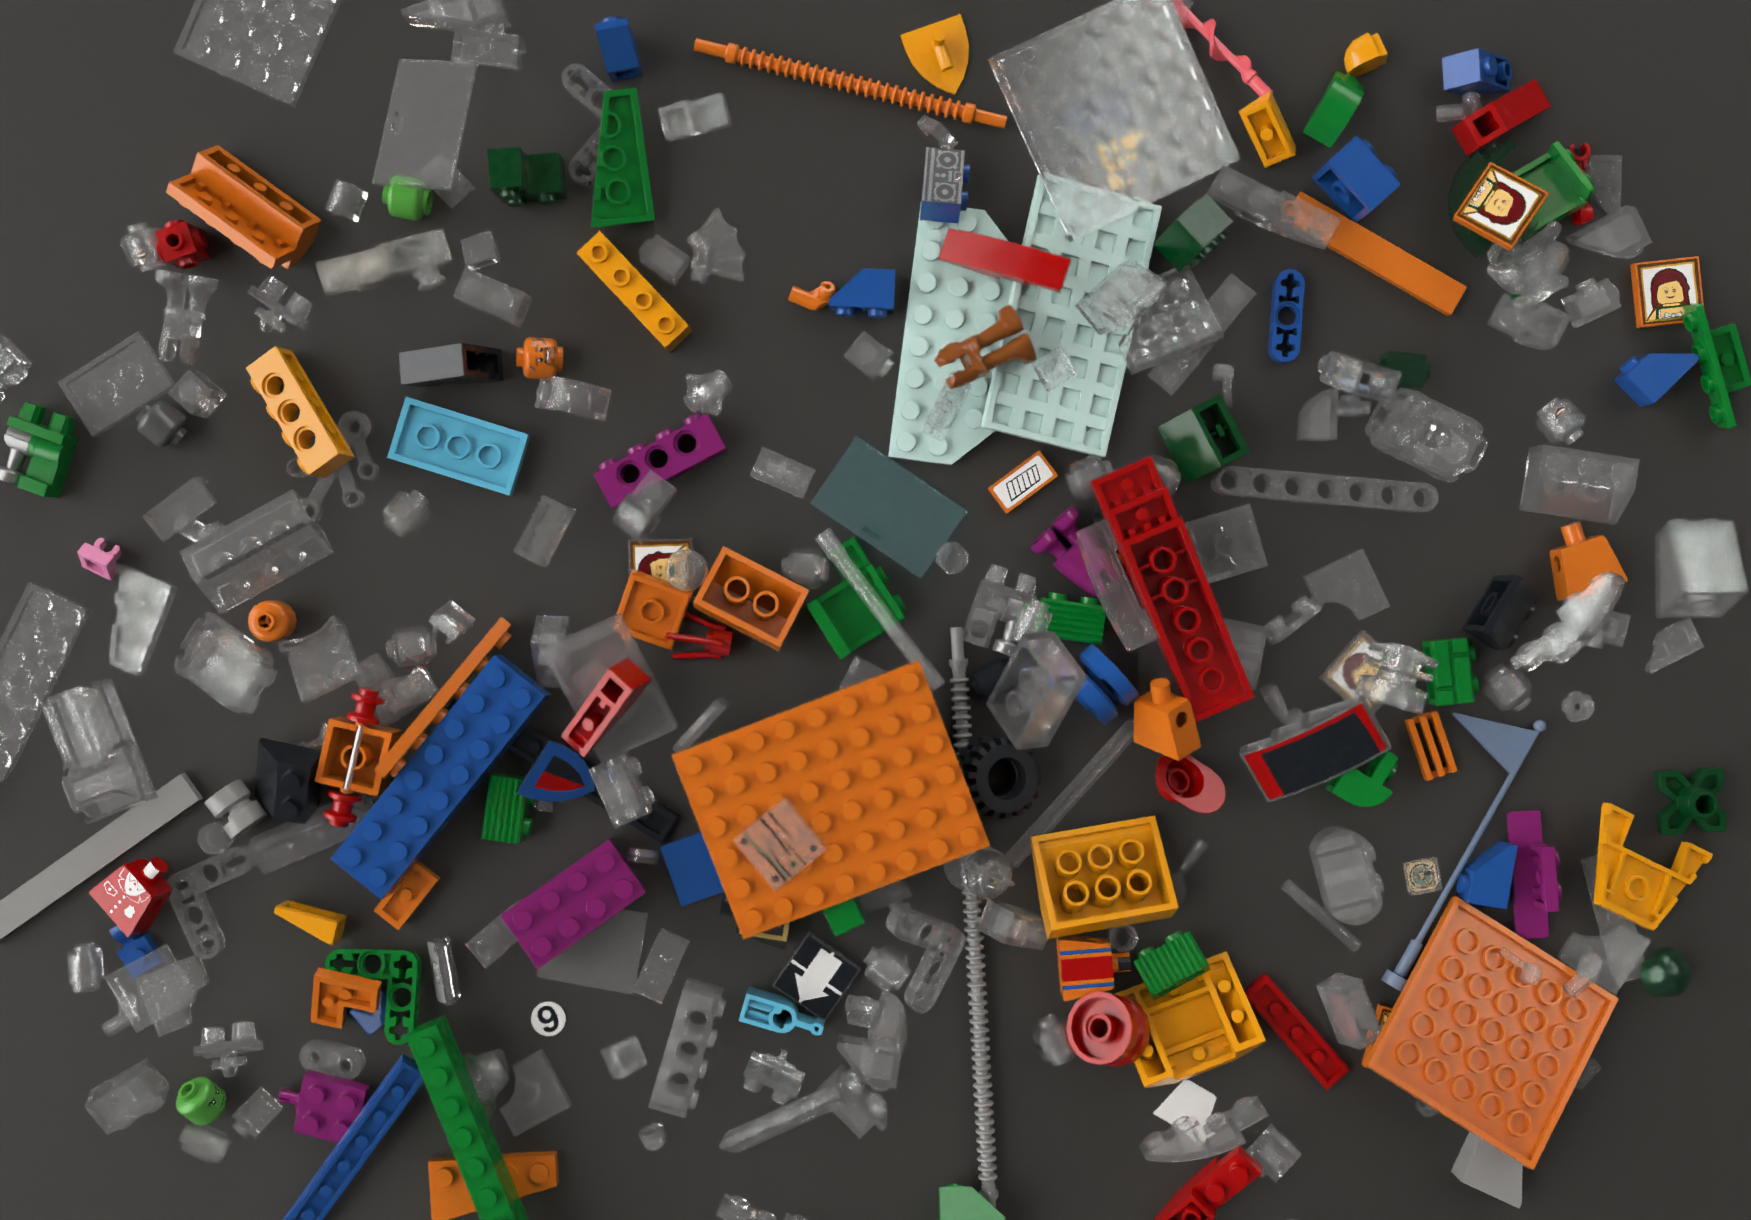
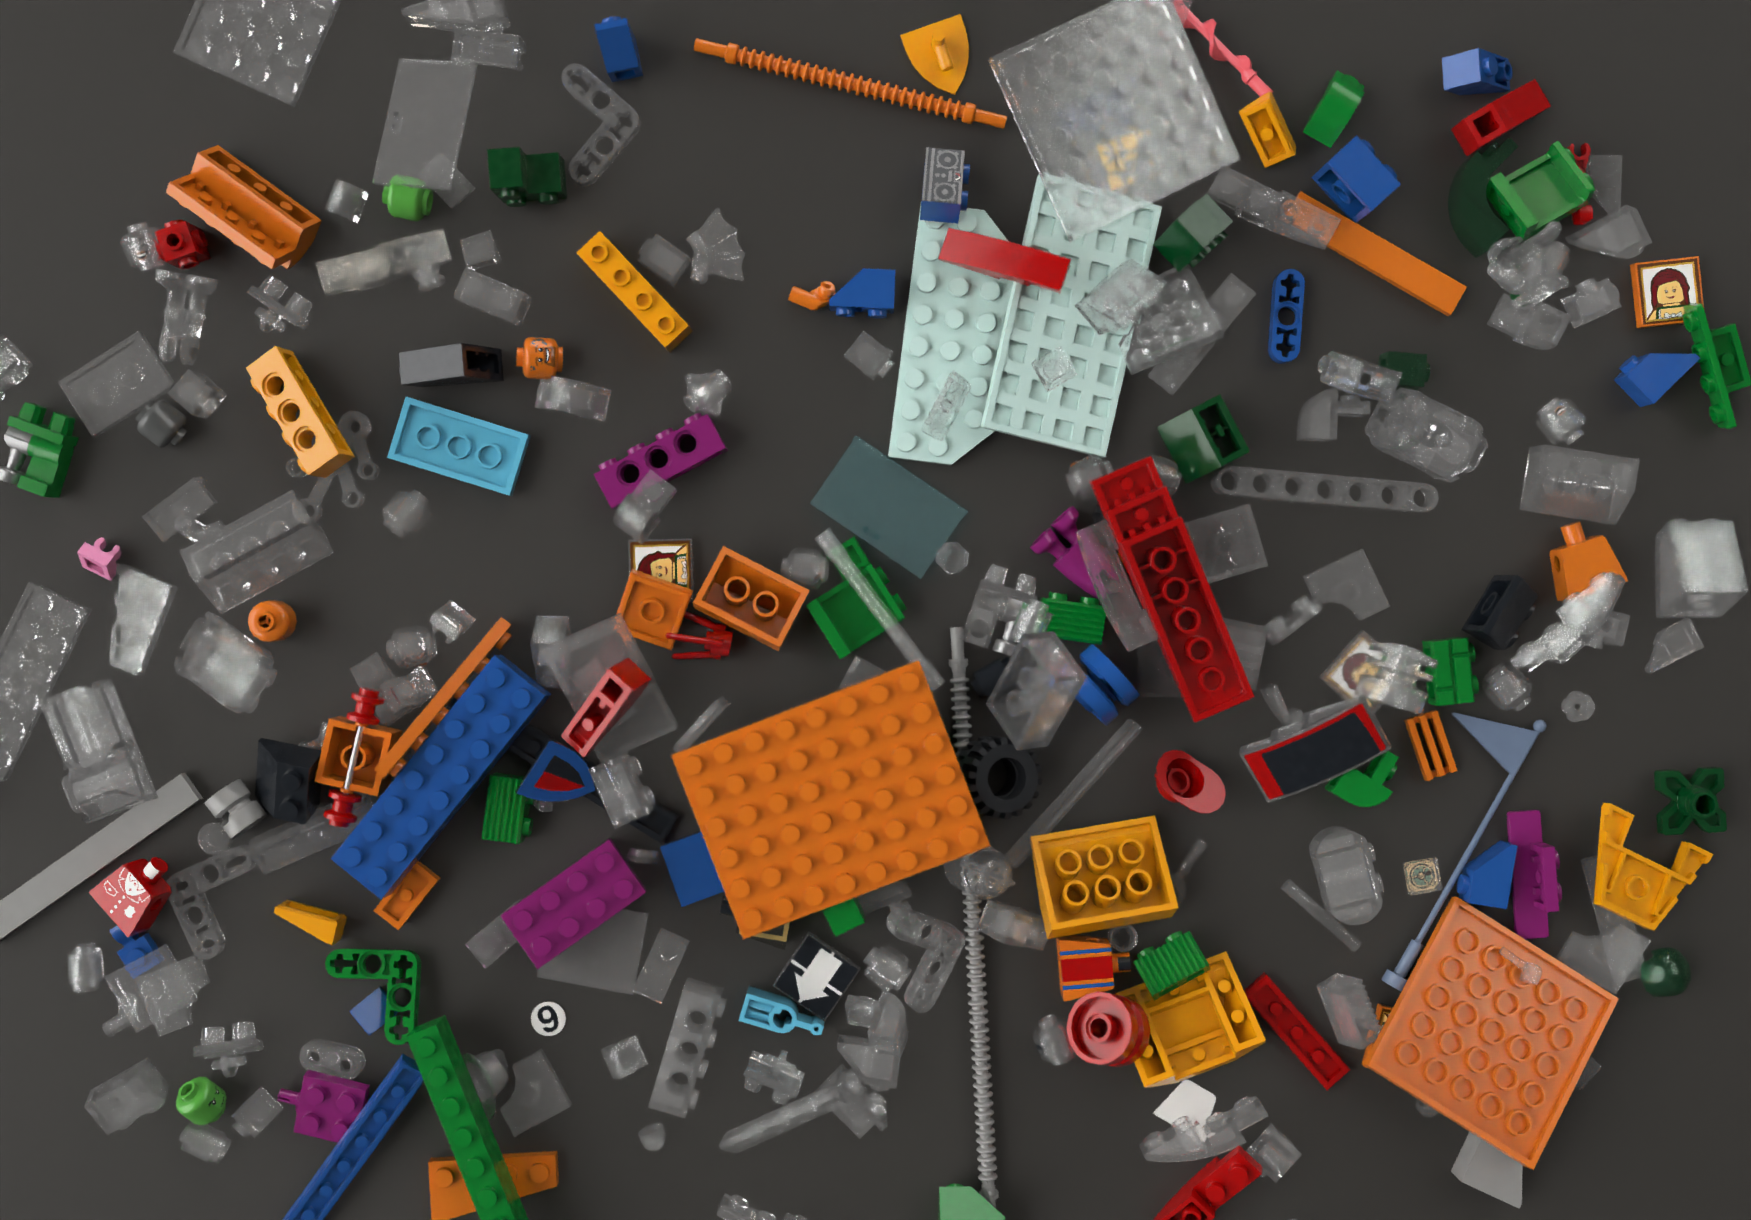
(322, 660): clear piece -> none
(337, 991): orange plate -> none
(444, 970): clear slope -> none
(544, 531): clear brick -> none
(622, 173): green wing -> none
(686, 570): clear head -> none
(695, 118): clear slope -> none
(780, 844): clear tile -> none
(782, 473): clear hips -> none
(936, 128): clear tile -> none
(970, 355): dark orange piece -> none
(1022, 482): tile -> none
(1165, 722): orange torso -> none
(1224, 373): clear hand -> none
(1365, 55): light orange piece -> none
(1459, 111): clear arm -> none
(1500, 206): tile -> none
(1586, 974): clear arm -> none

